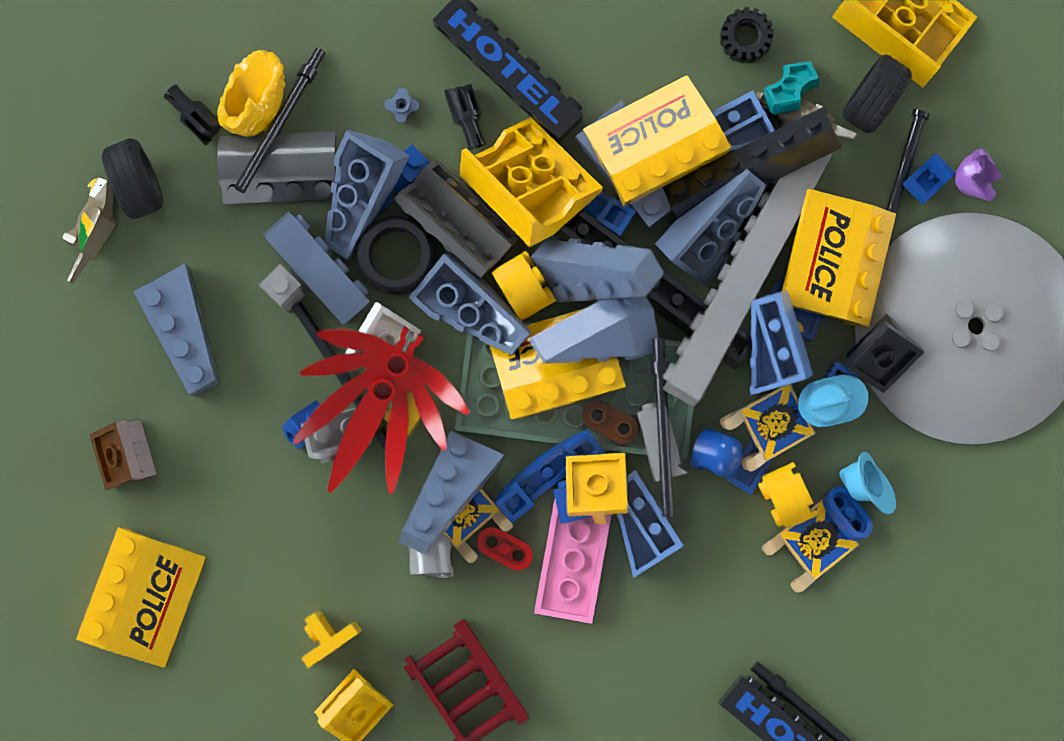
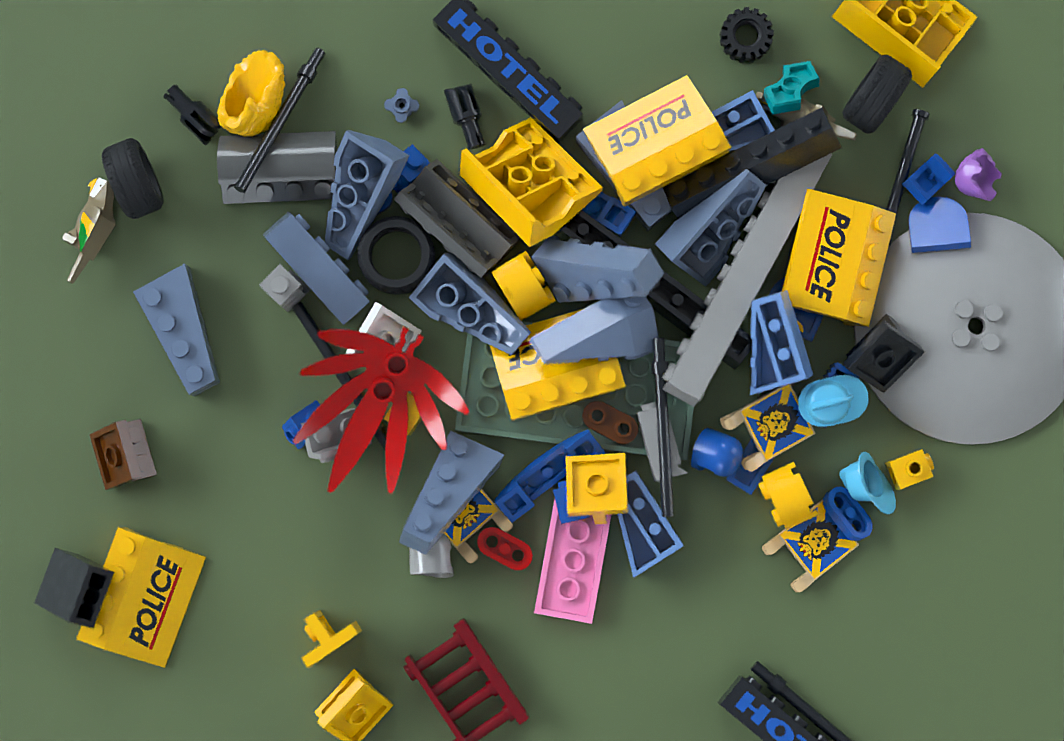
(74, 588): none -> black brick
(910, 469): none -> yellow brick
(938, 226): none -> tile

